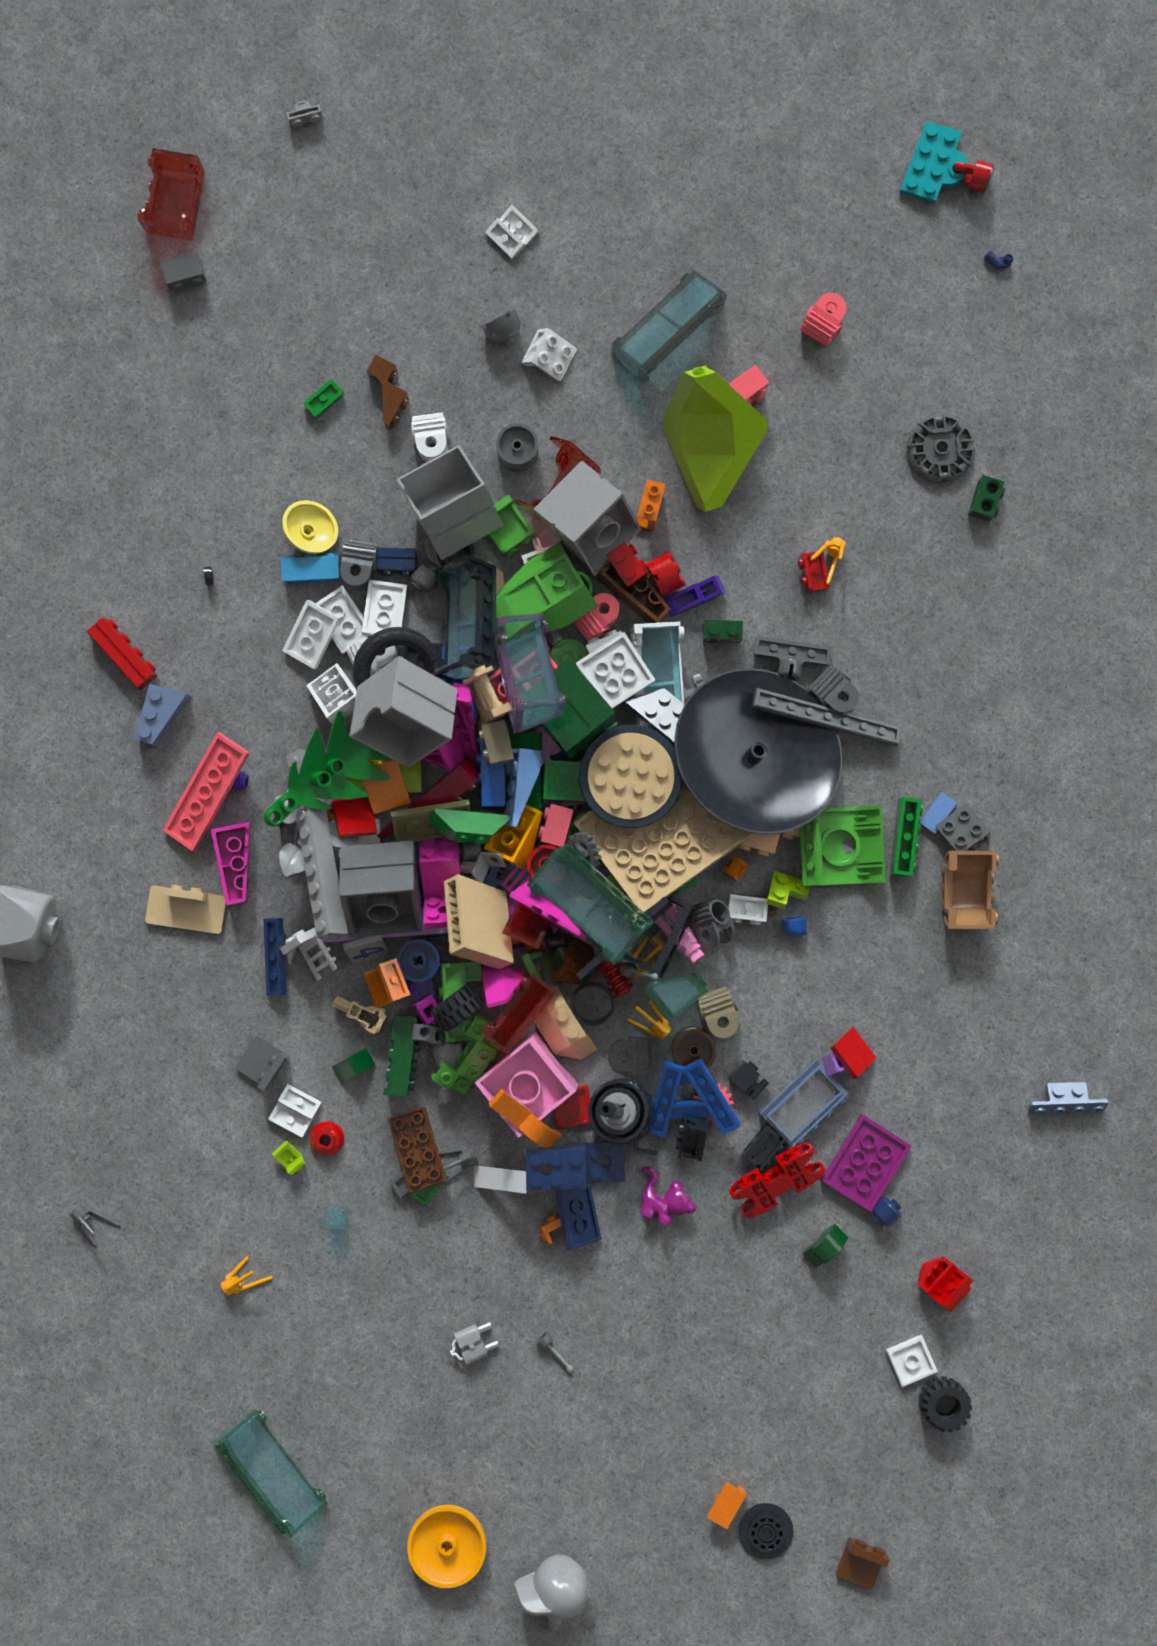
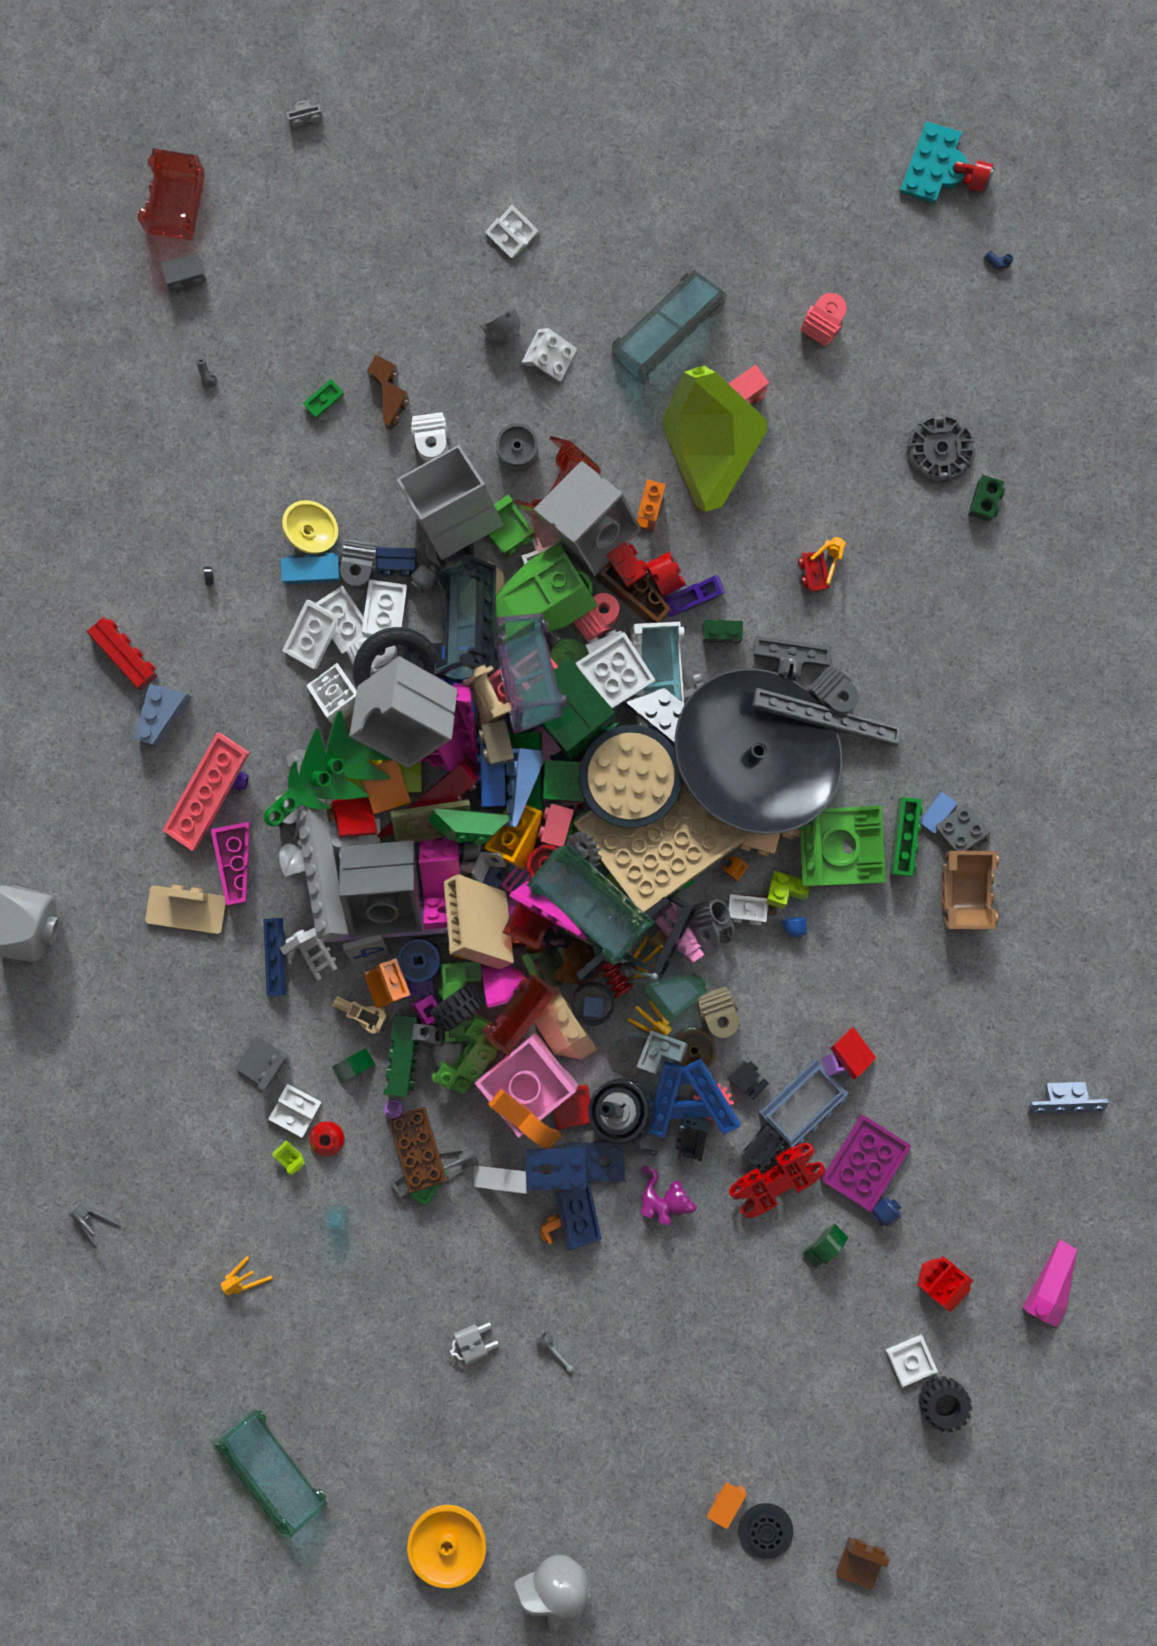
(204, 372): none -> dark grey arm
(393, 1109): none -> medium lavender plate
(593, 1007): none -> medium blue tile
(656, 1048): none -> light grey plate
(1051, 1291): none -> dark pink wedge

